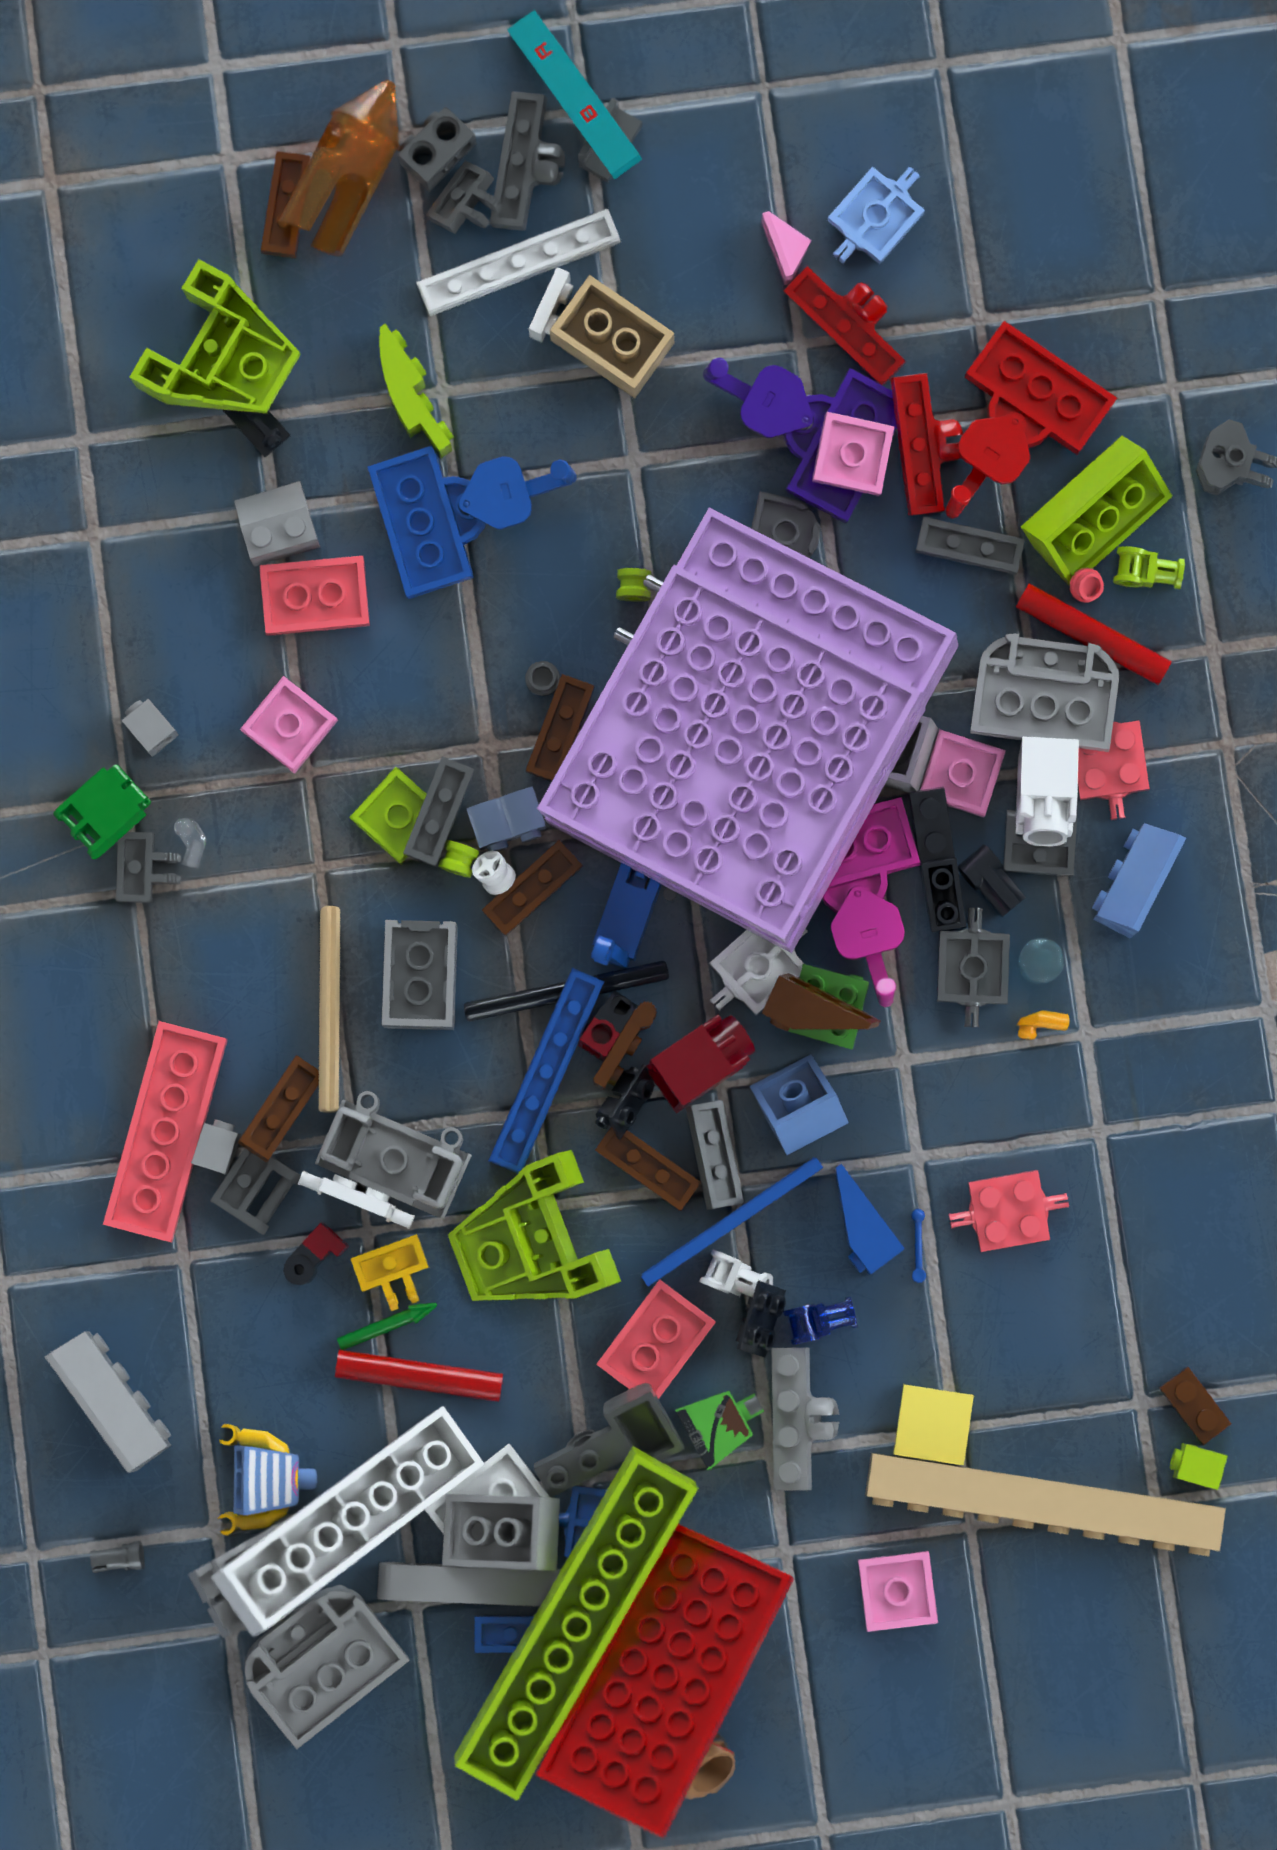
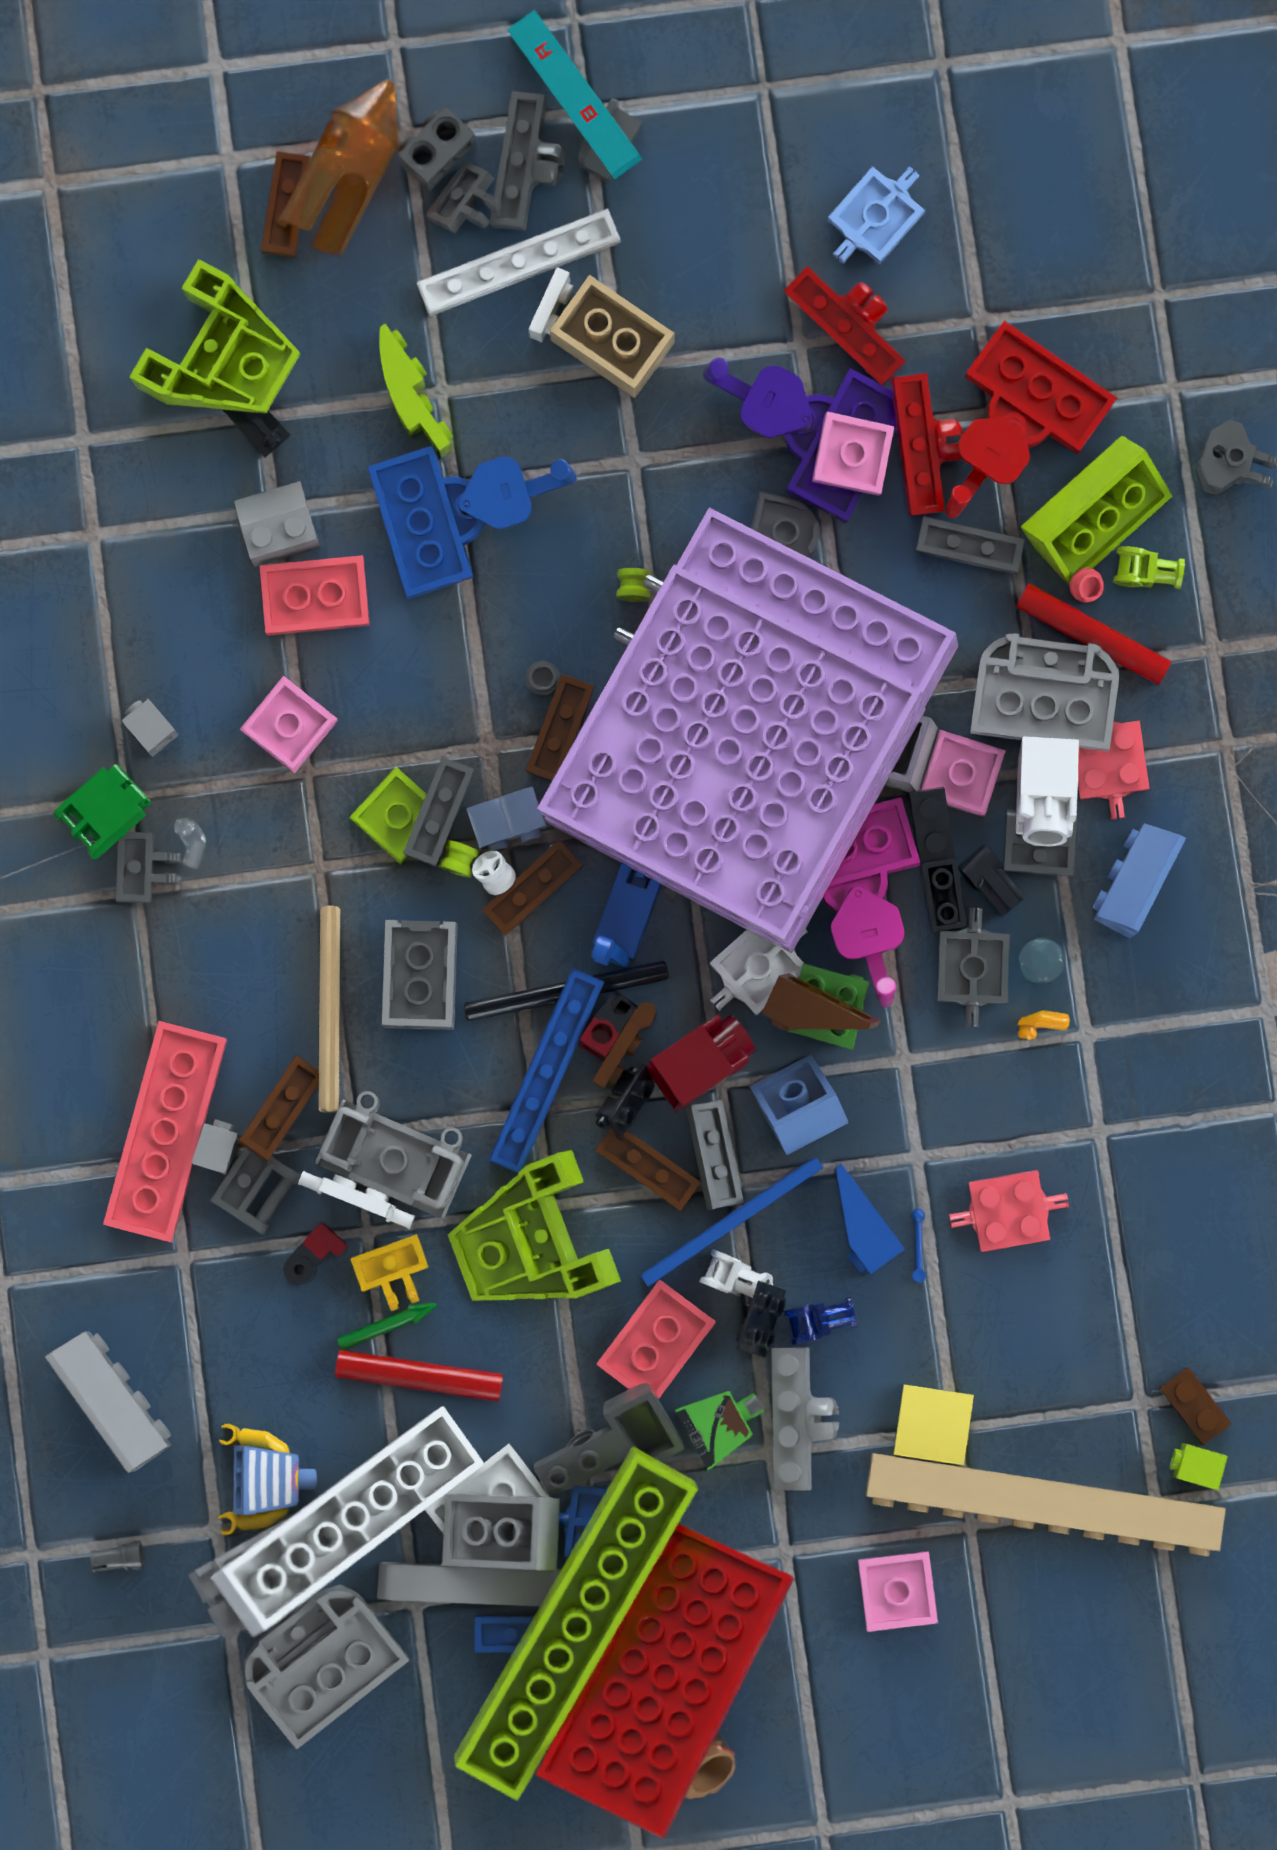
(786, 245): bright pink slope -> none

